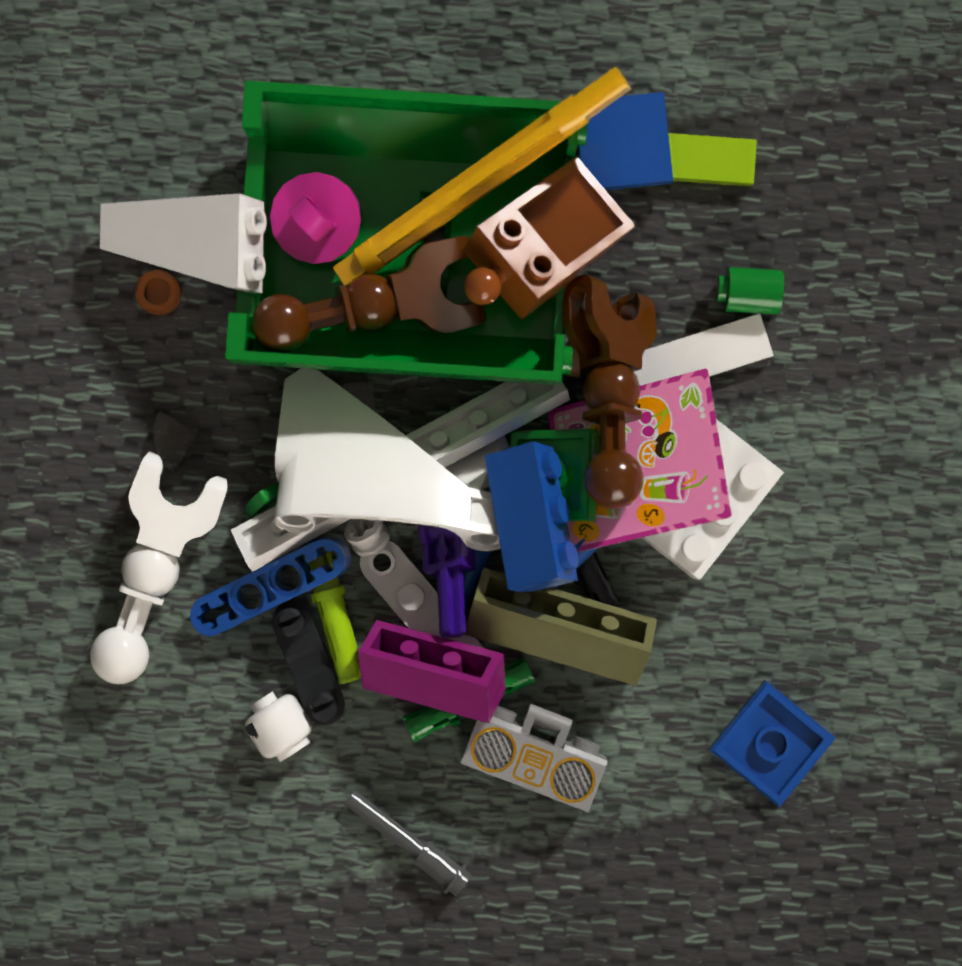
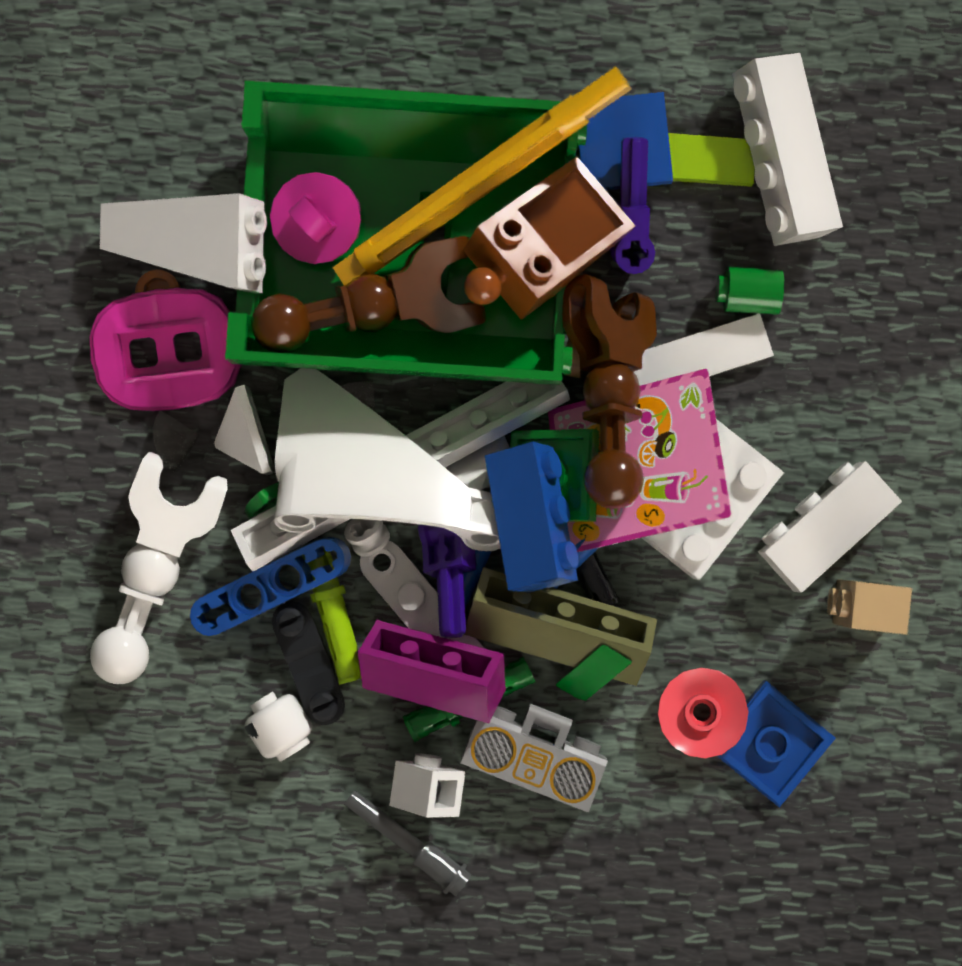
(161, 316): none -> dark pink piece
(242, 433): none -> white slope
(427, 787): none -> white brick
(593, 673): none -> green sticker
(633, 203): none -> dark purple connector
(726, 717): none -> coral dish
(786, 149): none -> white brick
(828, 525): none -> white brick
(870, 606): none -> tan brick

